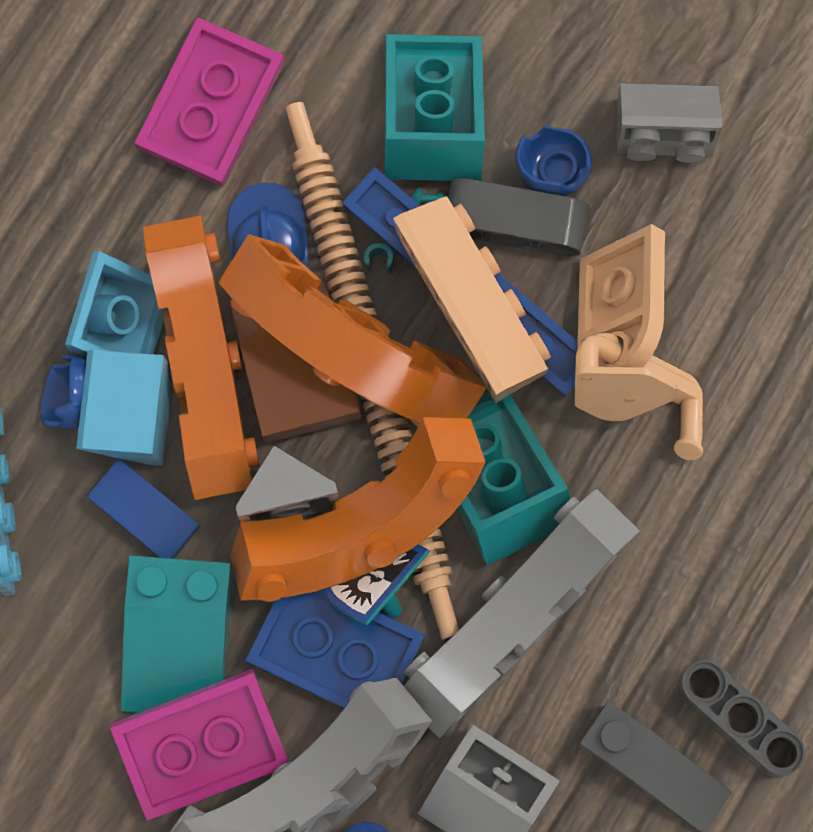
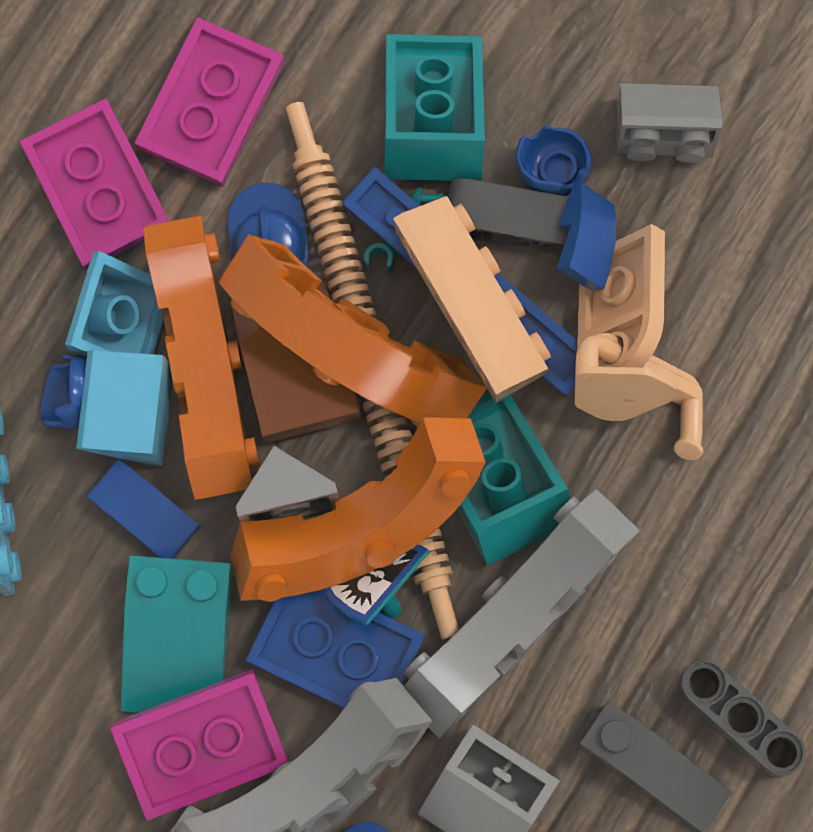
(94, 182): none -> dark pink plate
(590, 237): none -> blue slope

